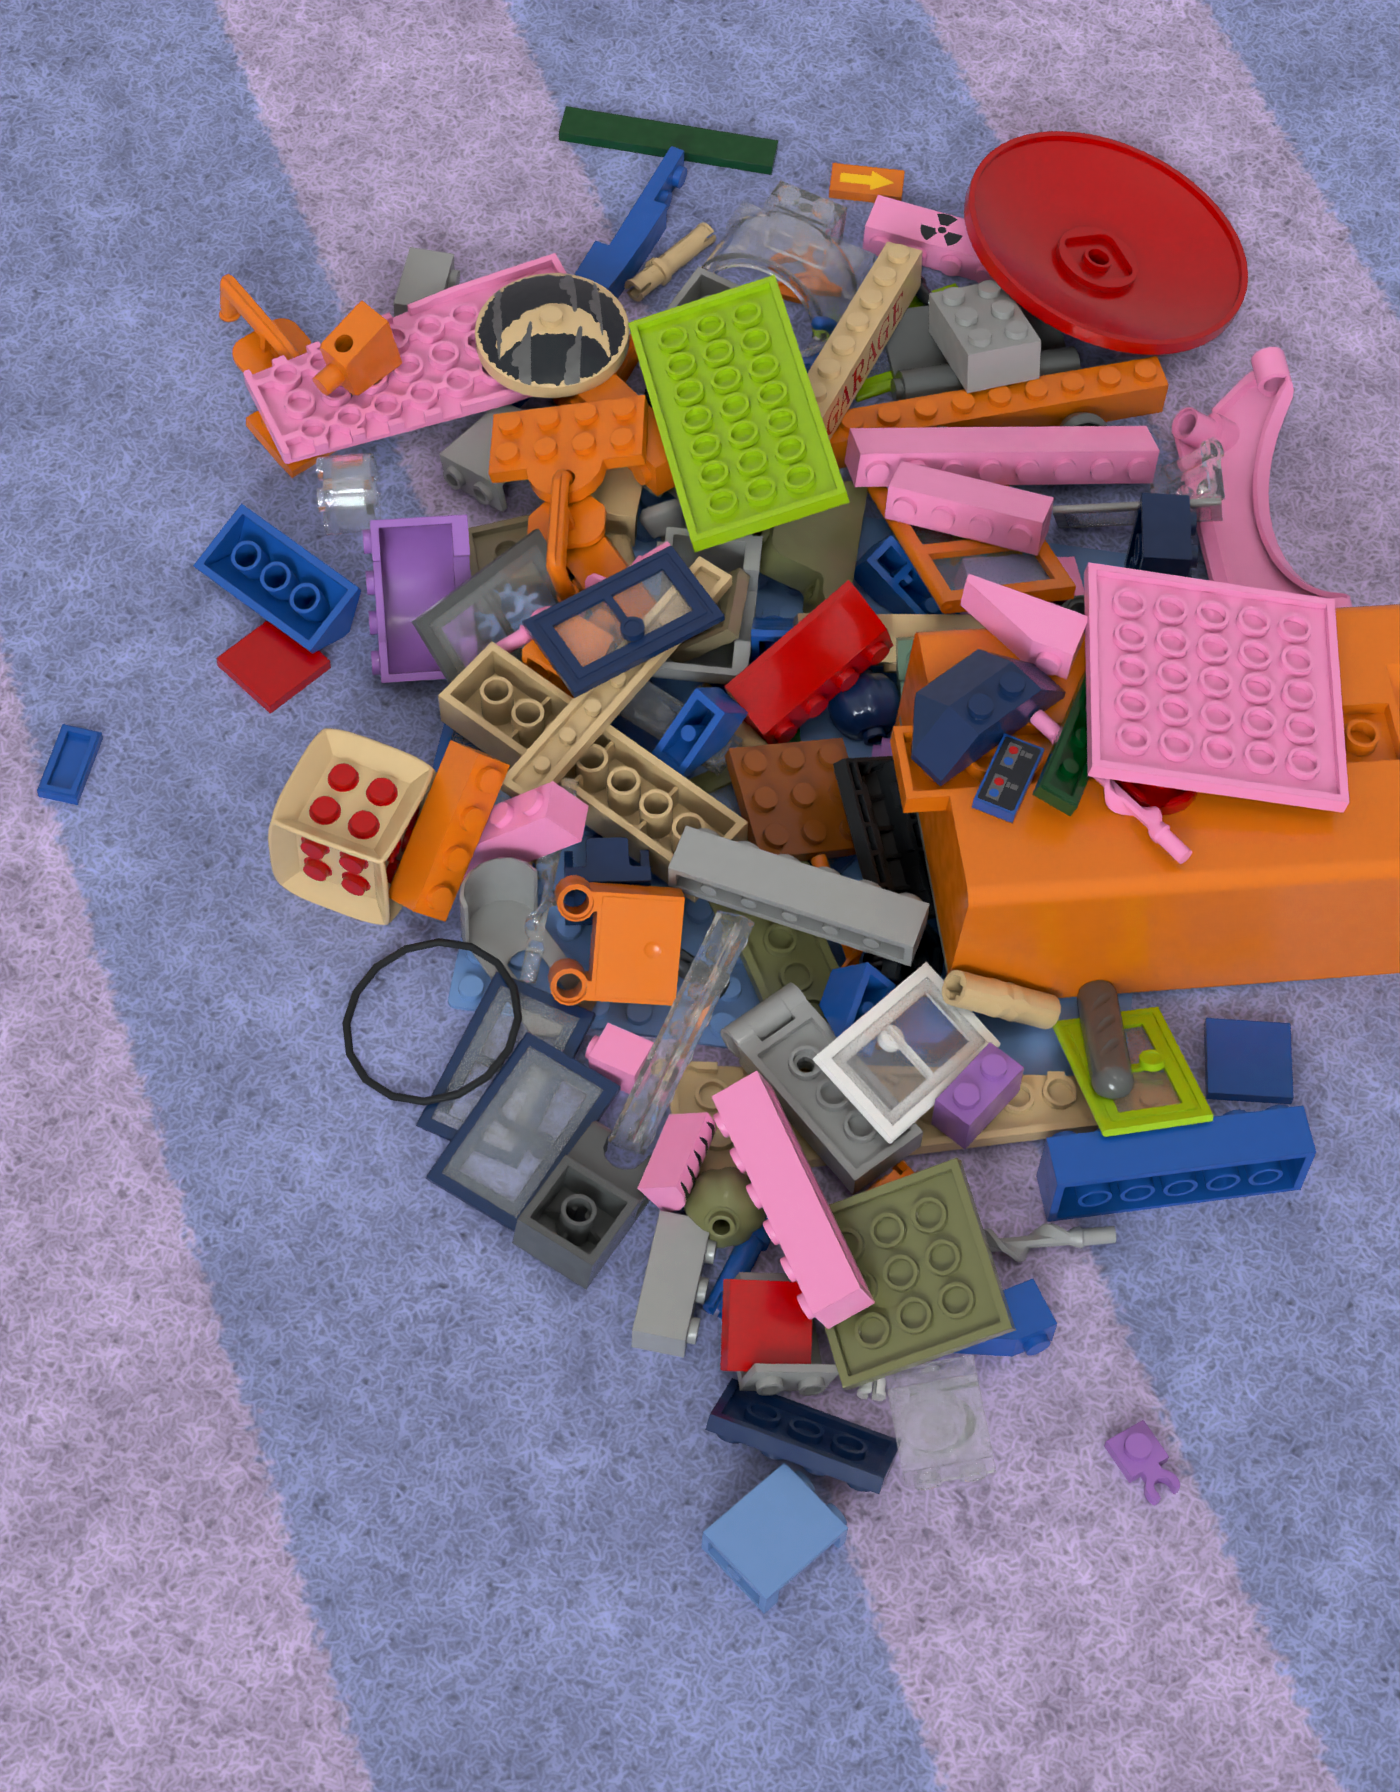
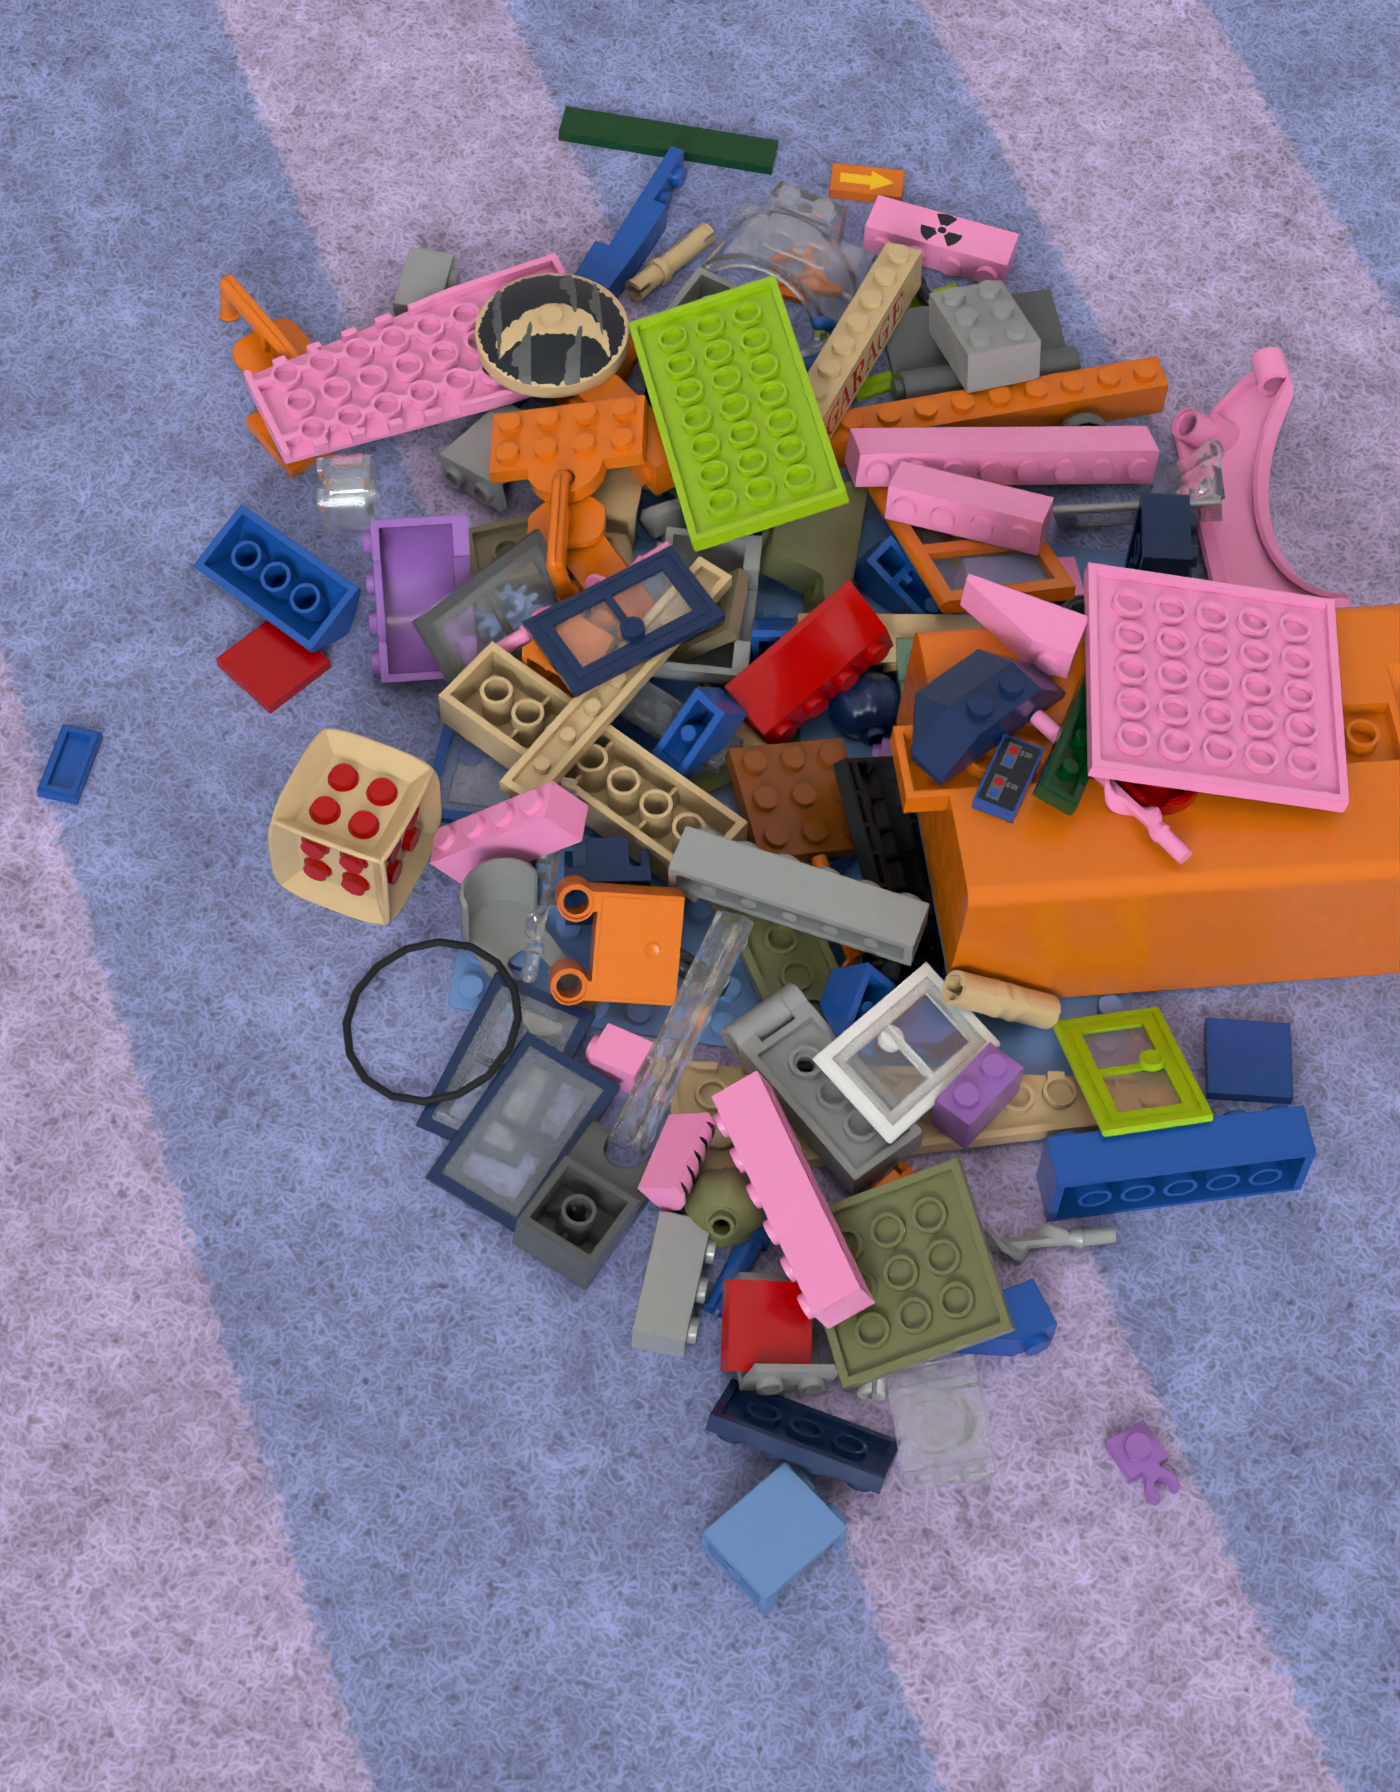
(357, 352): orange torso -> none
(447, 831): orange brick -> none
(1105, 242): red dish -> none
(1105, 1040): dark grey piece -> none

